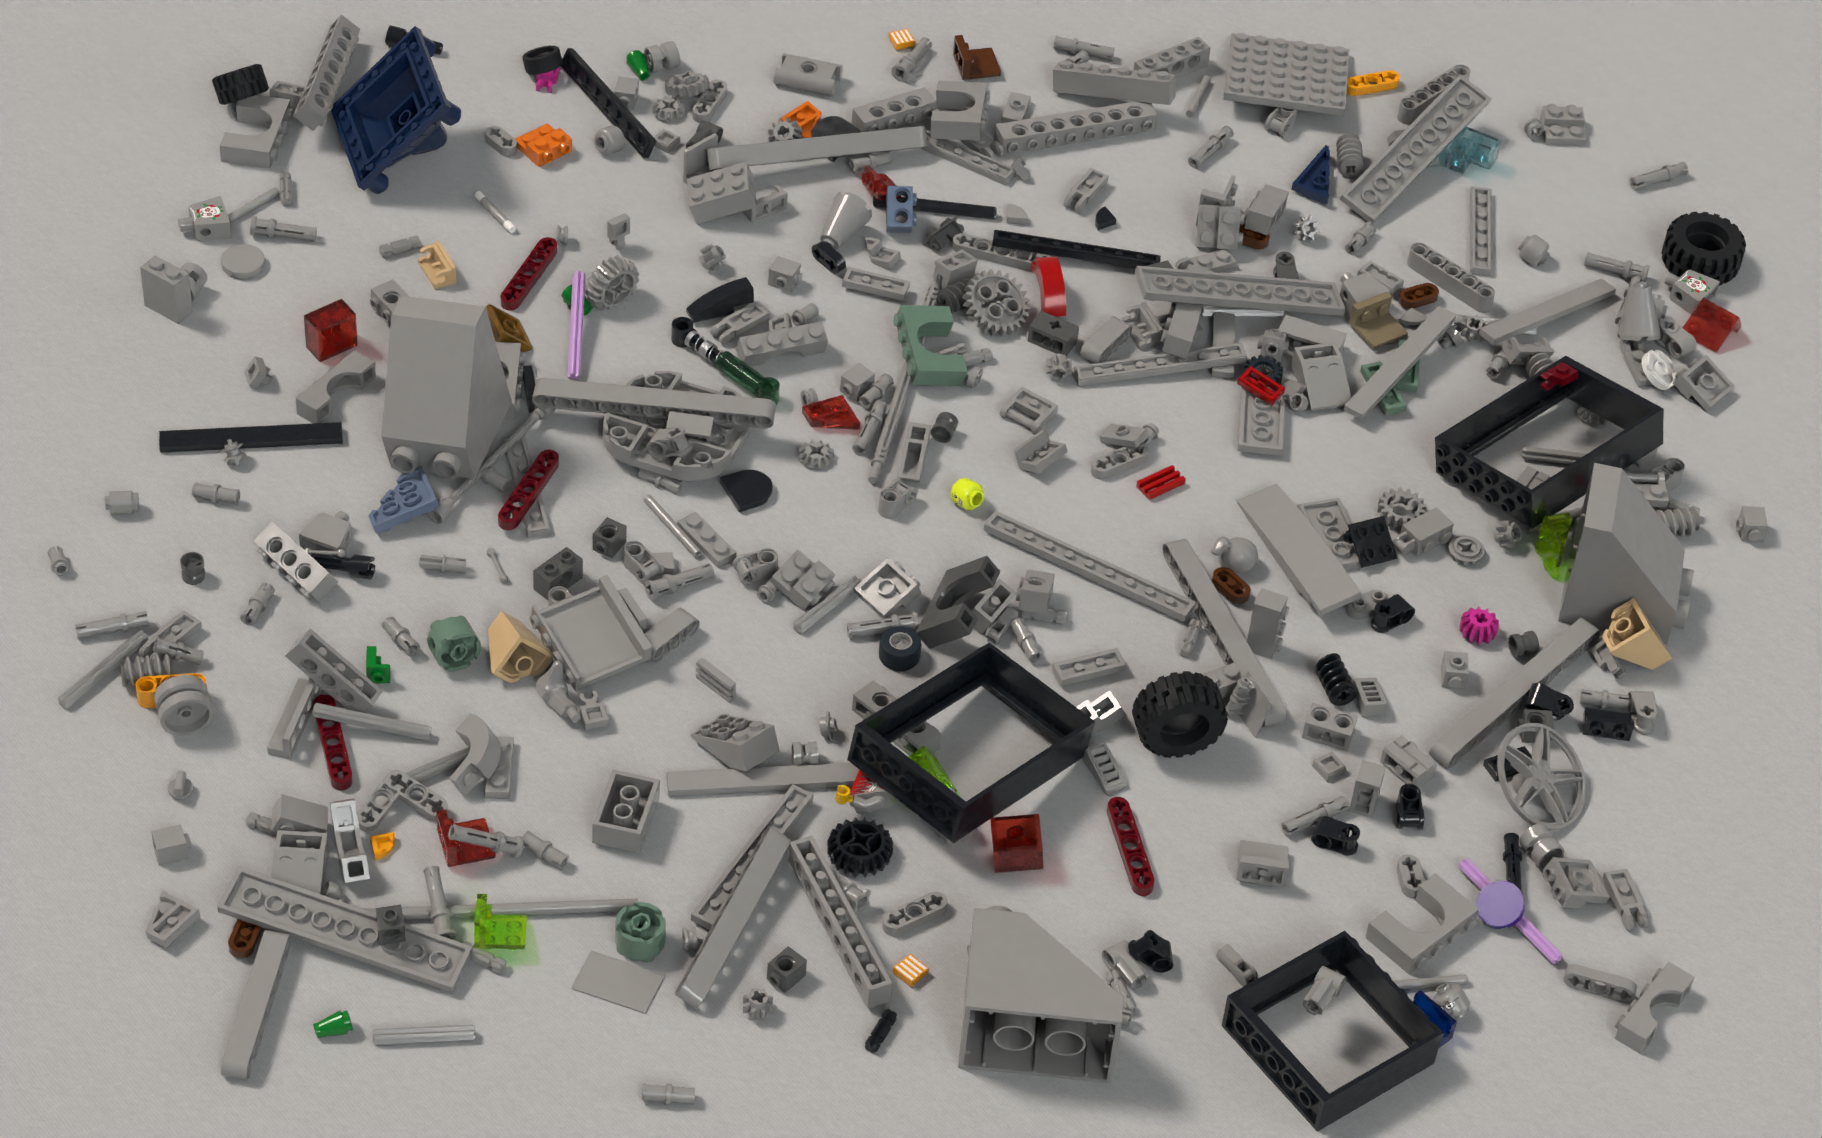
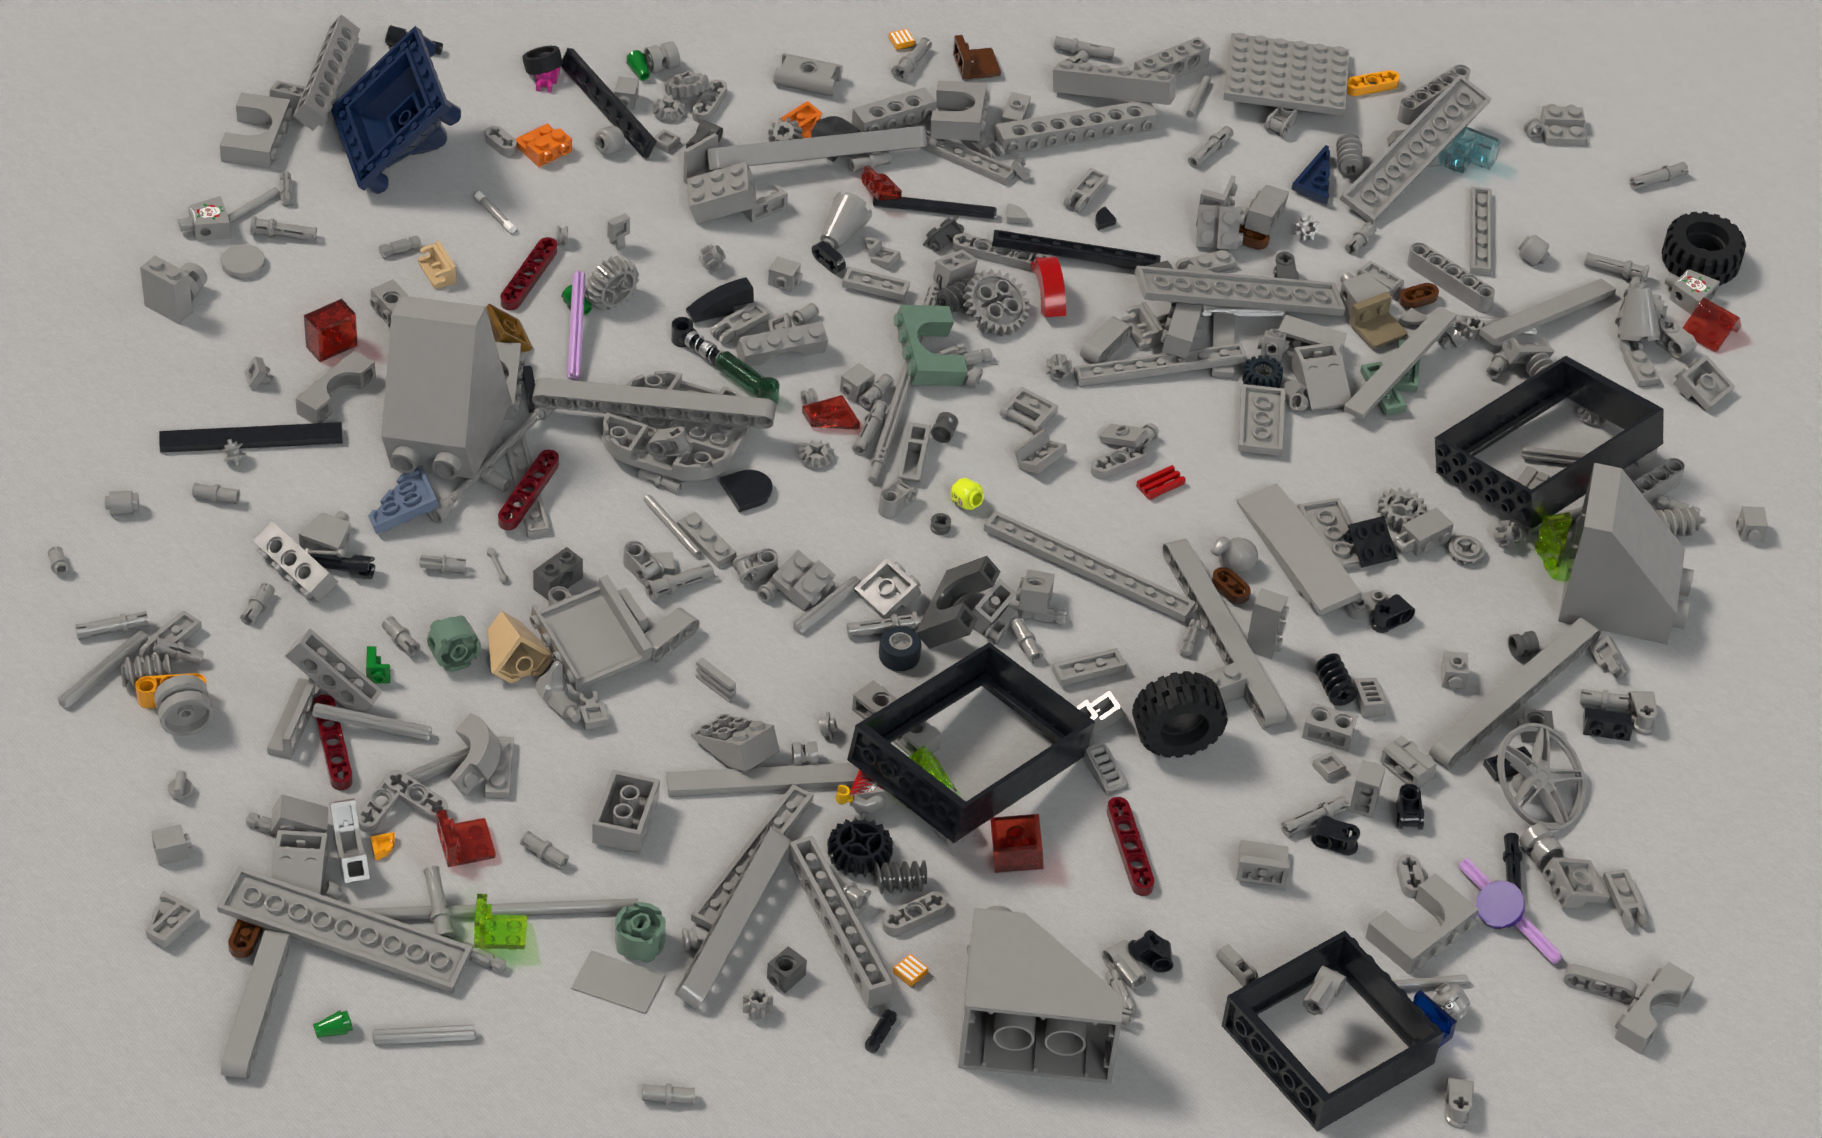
(192, 568): dark grey wheel -> none
(240, 84): black tyre -> none
(390, 924): dark grey brick -> none
(496, 842): light grey pin -> none
(609, 537): dark grey brick -> none
(693, 424): light grey hinge -> none
(896, 209): sand blue brick -> none
(901, 876): none -> dark grey piece
(942, 519): none -> dark grey bush
(1053, 333): dark grey brick -> none
(1250, 703): light grey hinge -> none
(1258, 387): red tile -> none
(1458, 1101): none -> light grey piece
(1479, 625): dark pink gear -> none
(1544, 698): black piece -> none
(1559, 374): dark red plate -> none
(1634, 637): tan slope -> none
(1654, 494): light grey plate -> none
(1659, 369): white tile -> none

